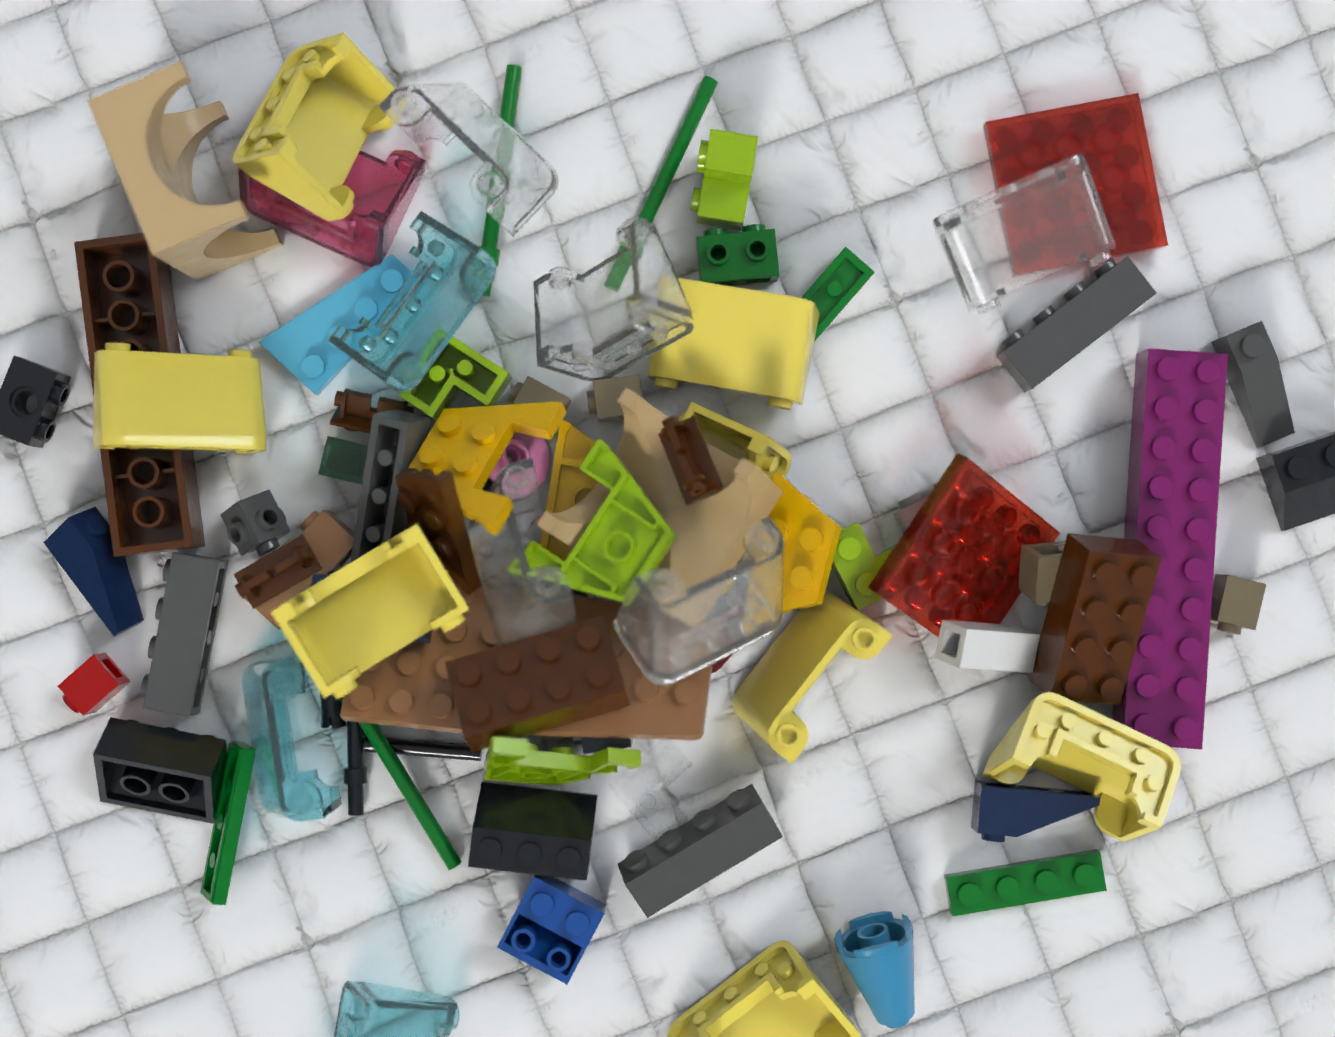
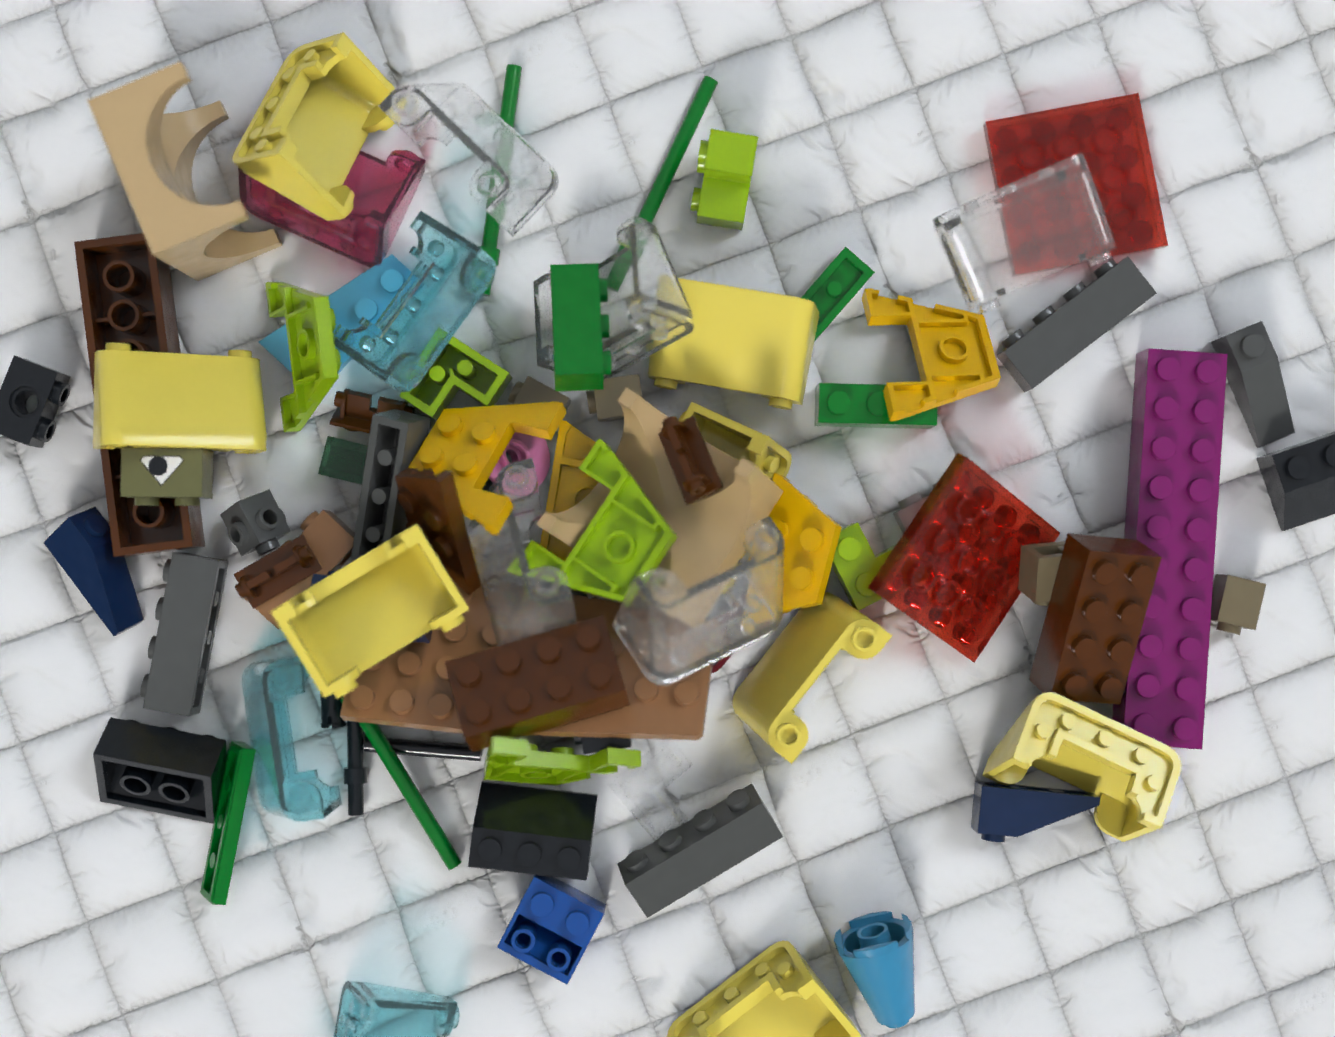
(93, 684): red brick -> none
(167, 473): none -> olive brick
(311, 349): none -> lime wing
(579, 327): none -> green brick
(738, 256): green brick -> none
(862, 407): none -> green brick
(949, 350): none -> yellow wing
(987, 646): white brick -> none
(1025, 882): green plate -> none

